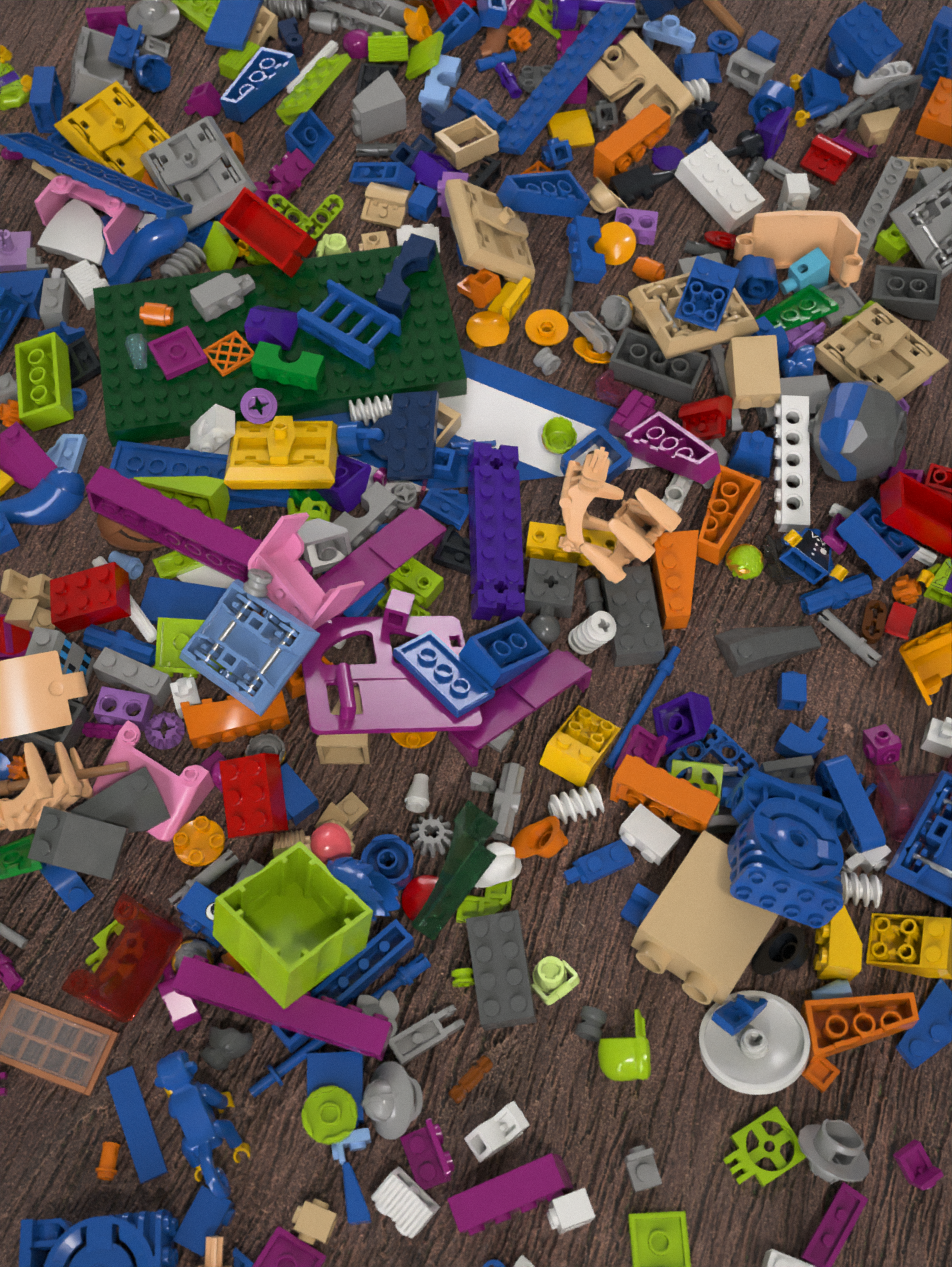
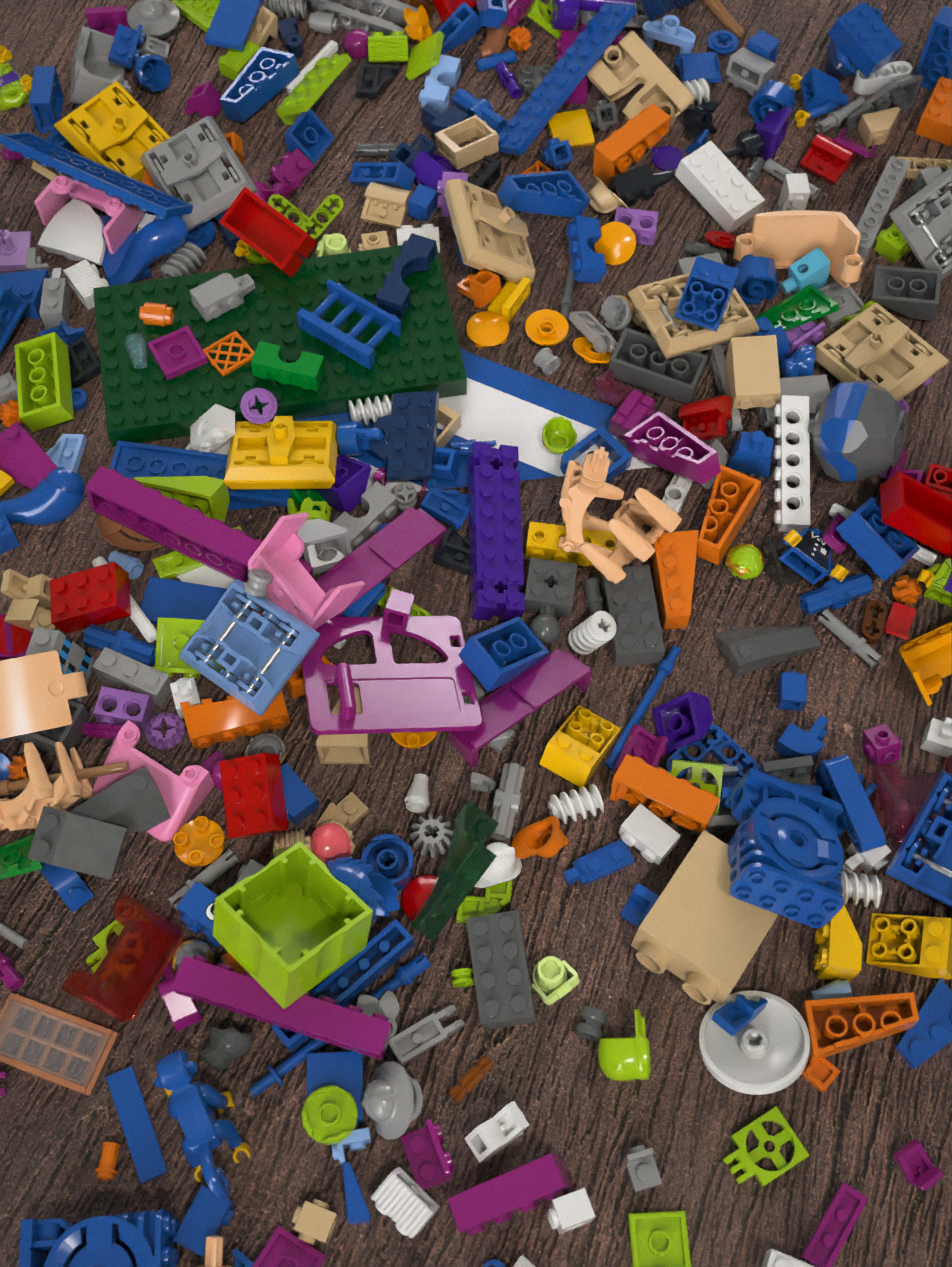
(220, 249): lime tile -> none
(271, 326): dark purple slope -> none
(379, 109): light grey slope -> none
(418, 580): lime brick -> none
(443, 673): blue tile -> none
(649, 269): orange brick -> none
(783, 951): black piece -> none
(834, 1151): light grey helmet -> none

